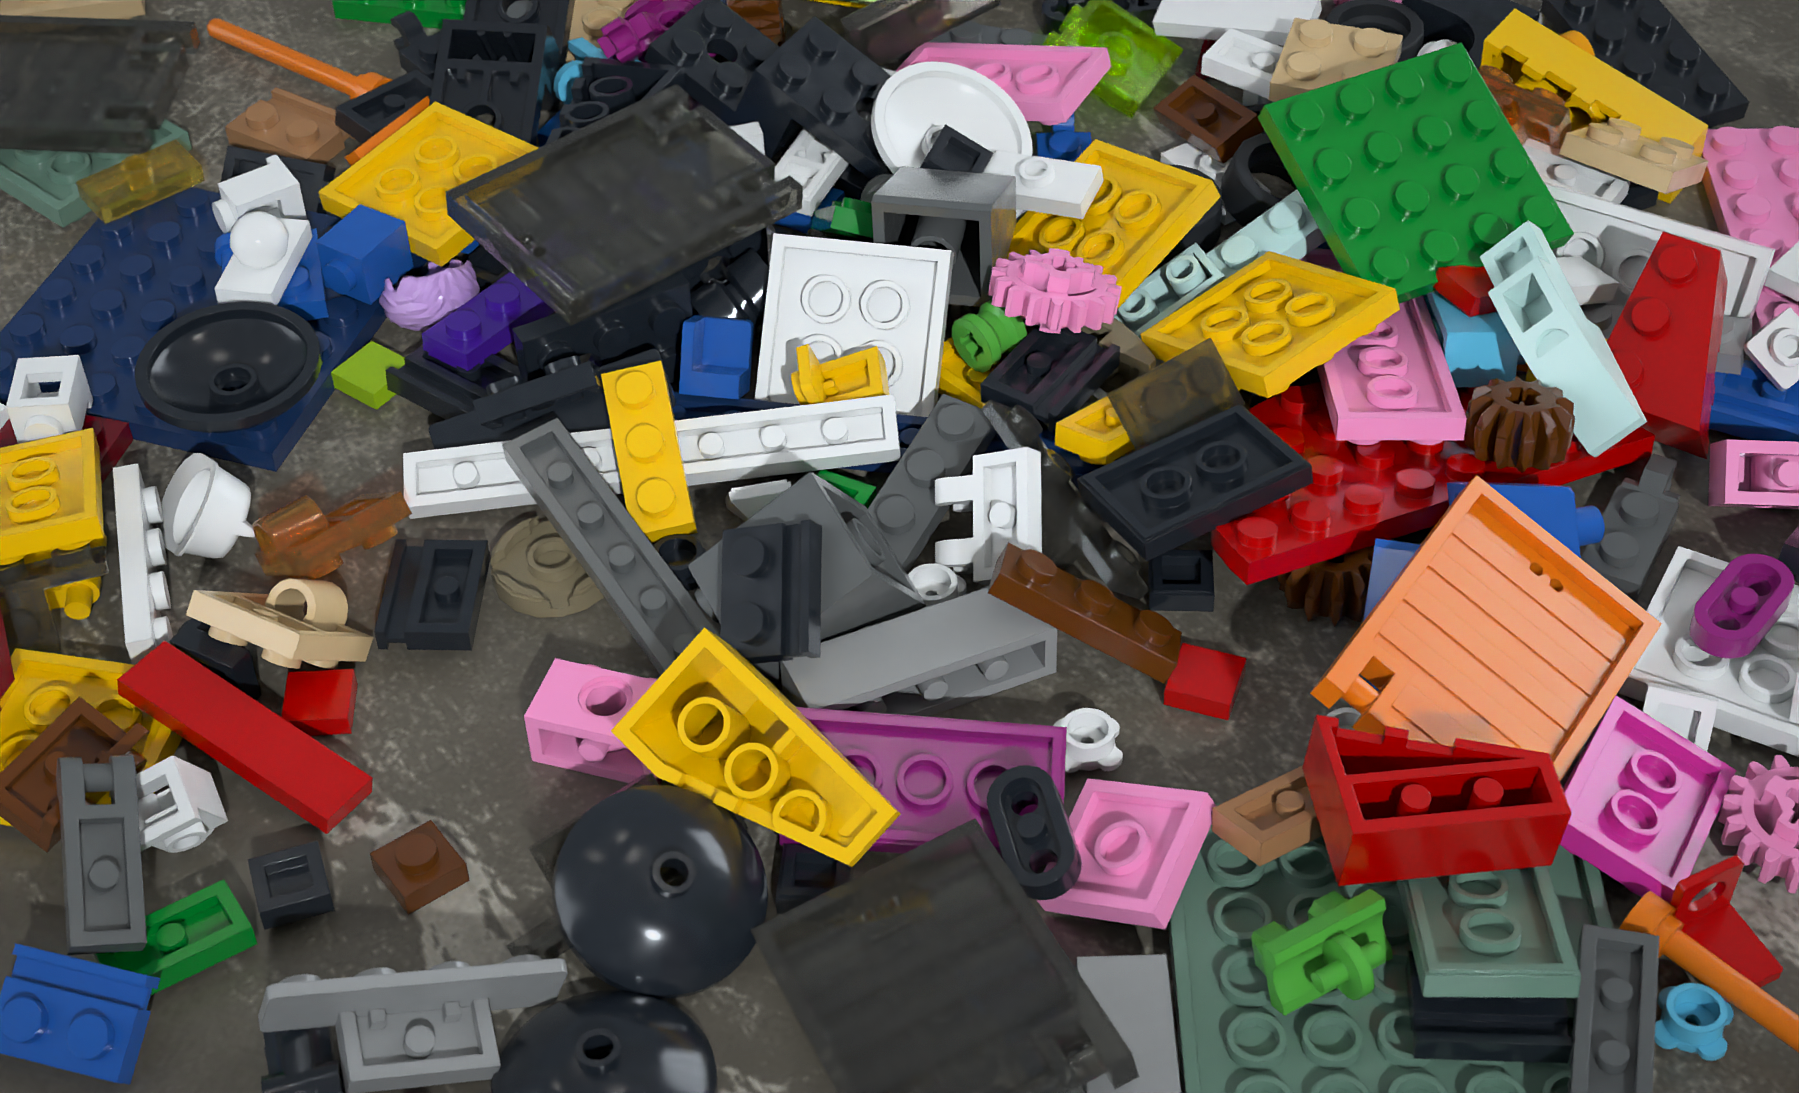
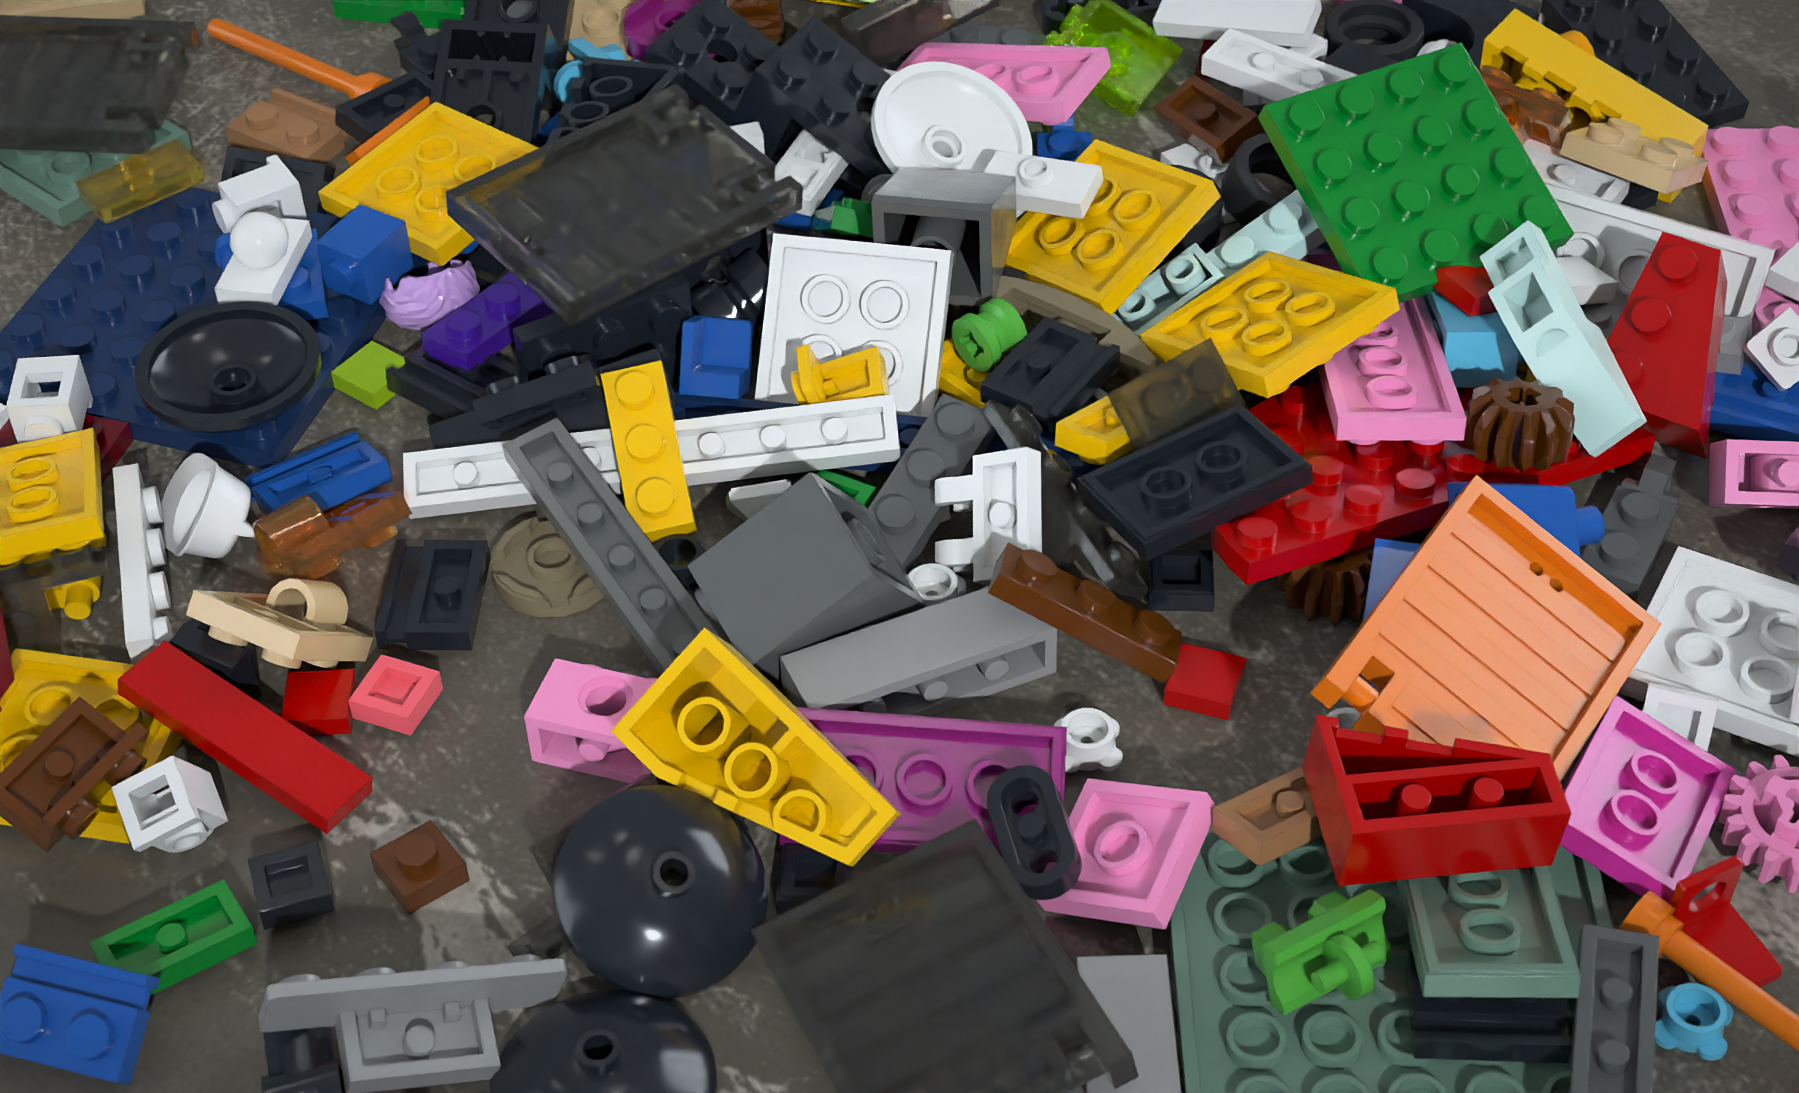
(101, 857): dark grey plate -> none
(325, 474): none -> blue plate
(395, 694): none -> coral plate
(629, 38): magenta plate -> none
(772, 591): black plate -> none
(956, 153): black tile -> none
(1054, 291): bright pink gear -> none
(1328, 53): tan plate -> none
(1741, 606): magenta plate -> none

